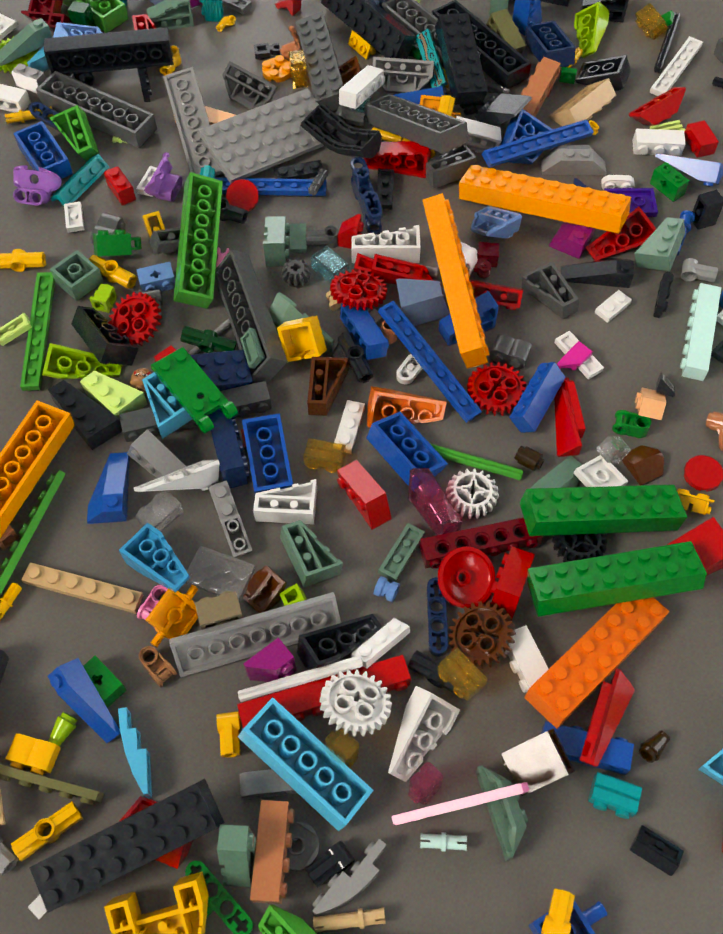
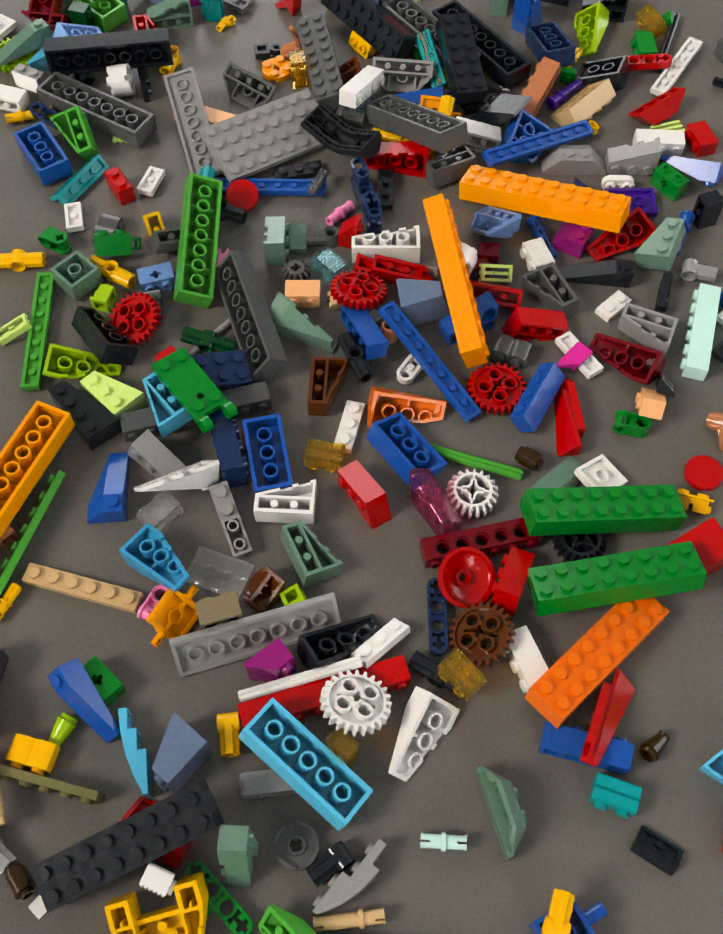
(19, 881): none -> dark brown brick
(34, 839): yellow piece -> none
(46, 185): medium lavender piece -> none
(55, 240): none -> green piece
(120, 80): none -> white brick
(136, 379): medium nougat head -> none
(158, 668): medium nougat piece -> none
(158, 880): none -> white brick
(163, 184): medium lavender piece -> none
(179, 755): none -> sand blue slope
(252, 348): sand green tile -> none
(271, 852): nougat brick -> none
(301, 336): yellow piece -> none
(304, 292): none -> light nougat brick
(340, 212): none -> bright pink pin
(386, 589): medium blue wheel -> none
(401, 552): sand green plate -> none
(425, 784): clear pink brick -> none
(460, 803): tile -> none
(482, 273): none -> yellowish green tile
(503, 25): olive wedge -> none
(535, 324): none -> red wedge
(536, 253): none -> white brick
(538, 231): none -> blue pin
(538, 761): brick -> none
(560, 96): none -> dark purple pin
(613, 449): clear brick -> none
(630, 359): none -> dark red wedge
(633, 159): none -> light grey wedge
(643, 43): none -> green brick
(644, 464): reddish brown slope -> none
(648, 327): none -> light grey wedge
(659, 61): none -> red beam

